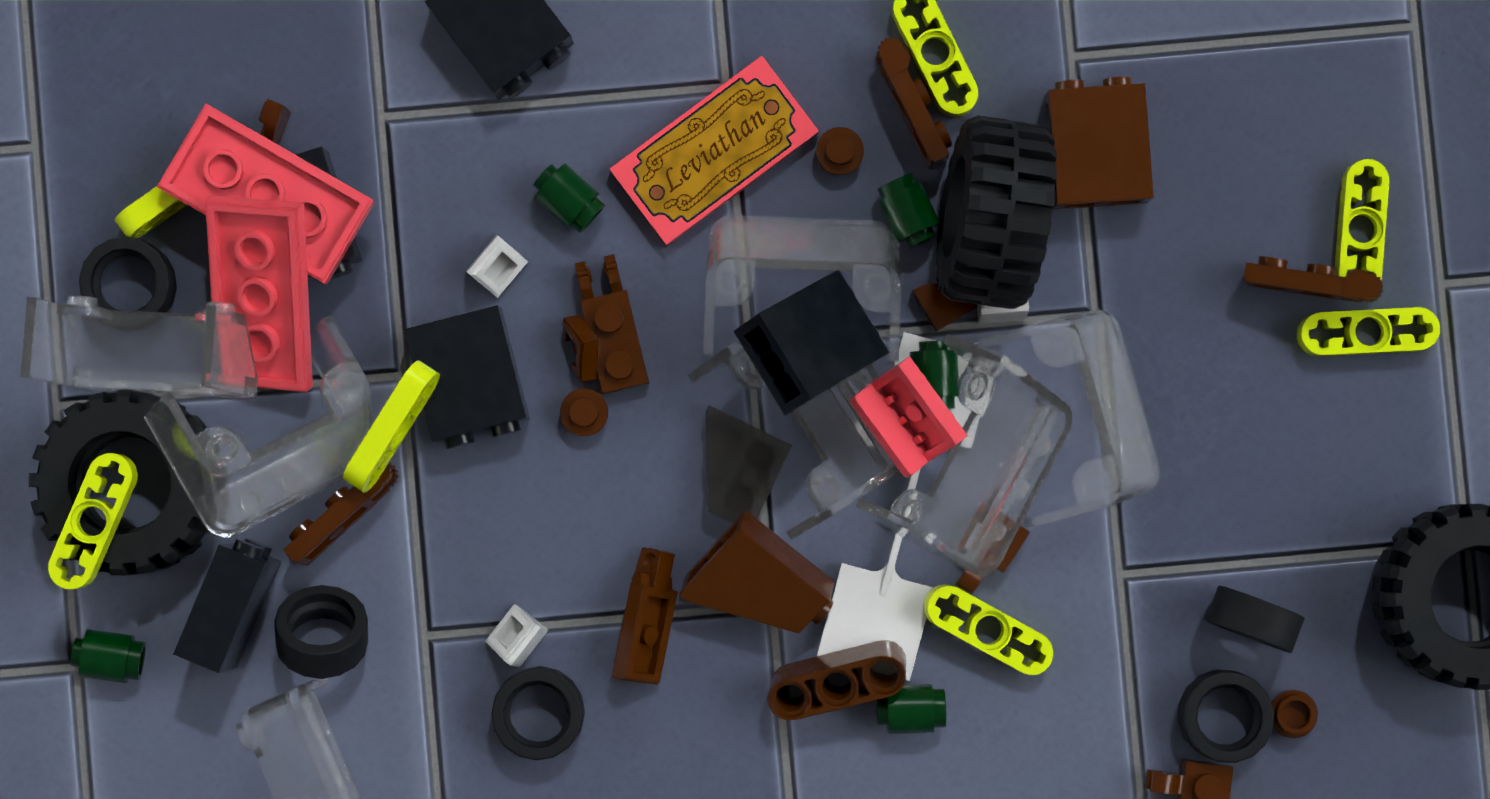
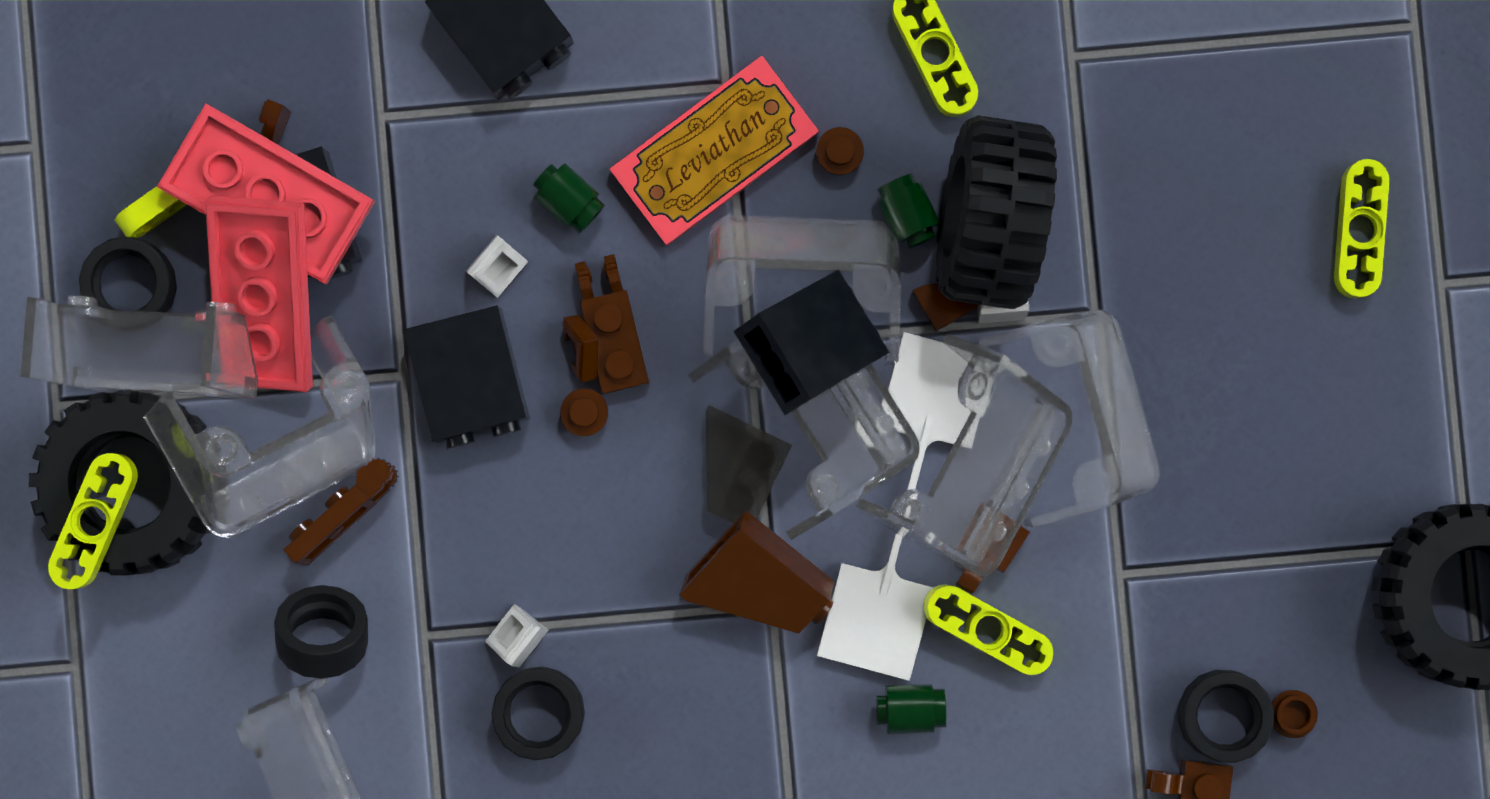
(108, 656): dark green brick -> none
(228, 605): black brick -> none
(391, 426): neon yellow beam -> none
(646, 619): reddish brown hinge -> none
(821, 697): reddish brown beam -> none
(907, 417): coral bracket -> none
(912, 100): reddish brown hinge -> none
(939, 368): dark green brick -> none
(1100, 143): reddish brown panel -> none
(1255, 619): black tyre -> none
(1315, 281): reddish brown hinge -> none
(1401, 316): neon yellow beam -> none

